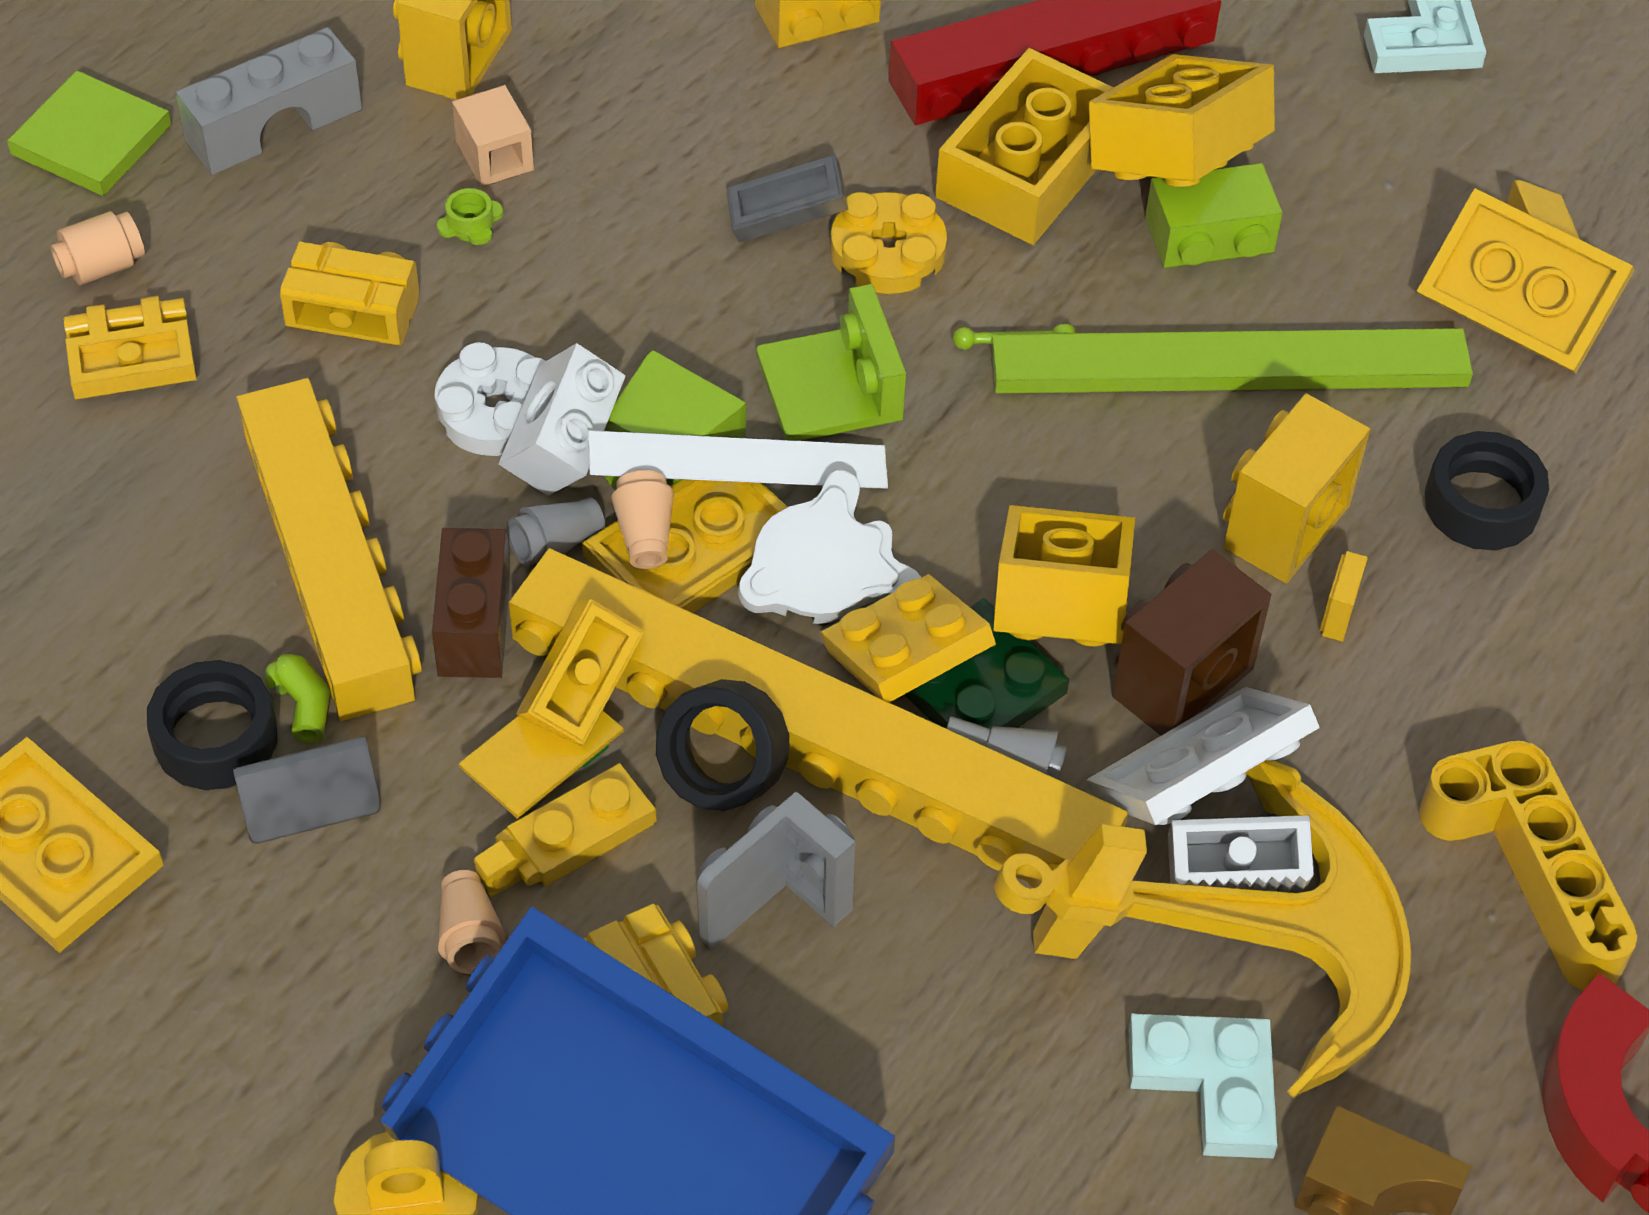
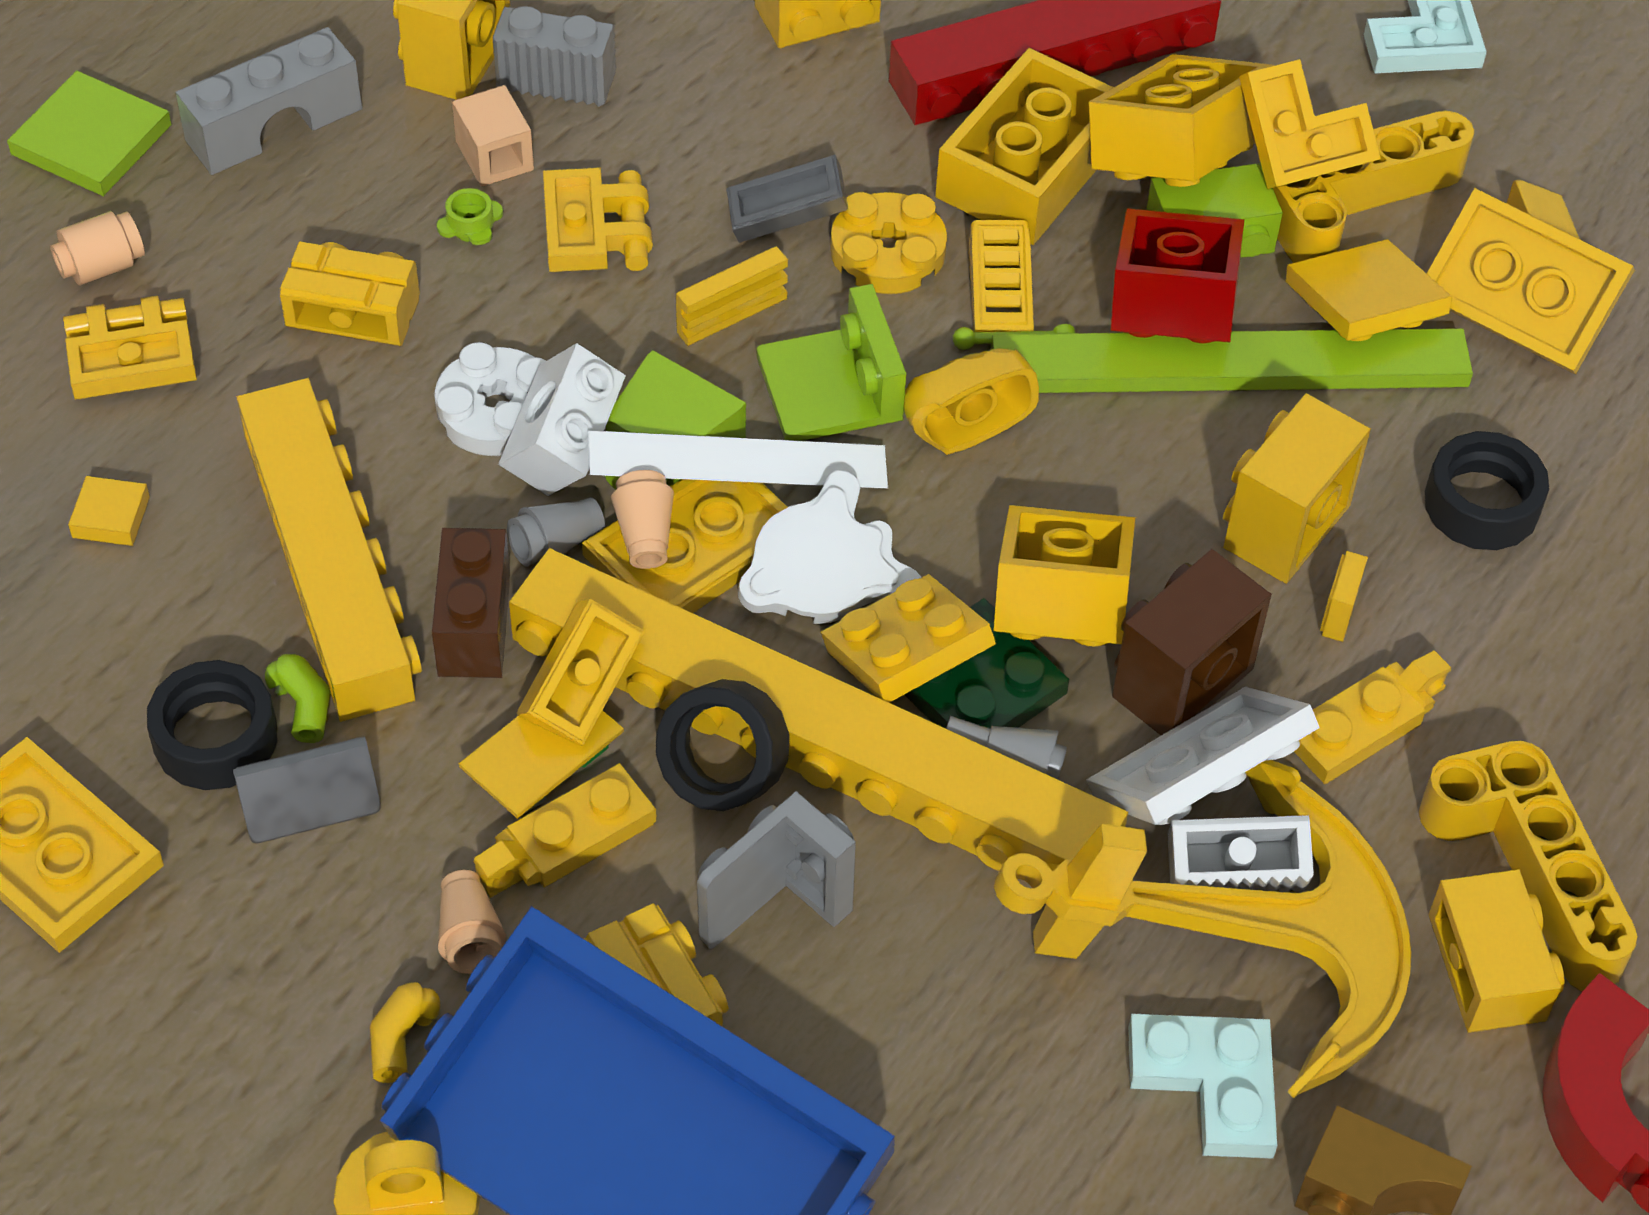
(109, 510): none -> yellow tile
(391, 1024): none -> yellow arm
(554, 55): none -> light grey brick
(577, 225): none -> yellow plate
(731, 295): none -> yellow tile
(971, 399): none -> yellow piece
(1001, 245): none -> yellow slope
(1177, 275): none -> red brick
(1293, 140): none -> yellow plate
(1368, 290): none -> yellow tile
(1371, 715): none -> yellow hinge
(1414, 160): none -> yellow beam
(1495, 950): none -> yellow brick

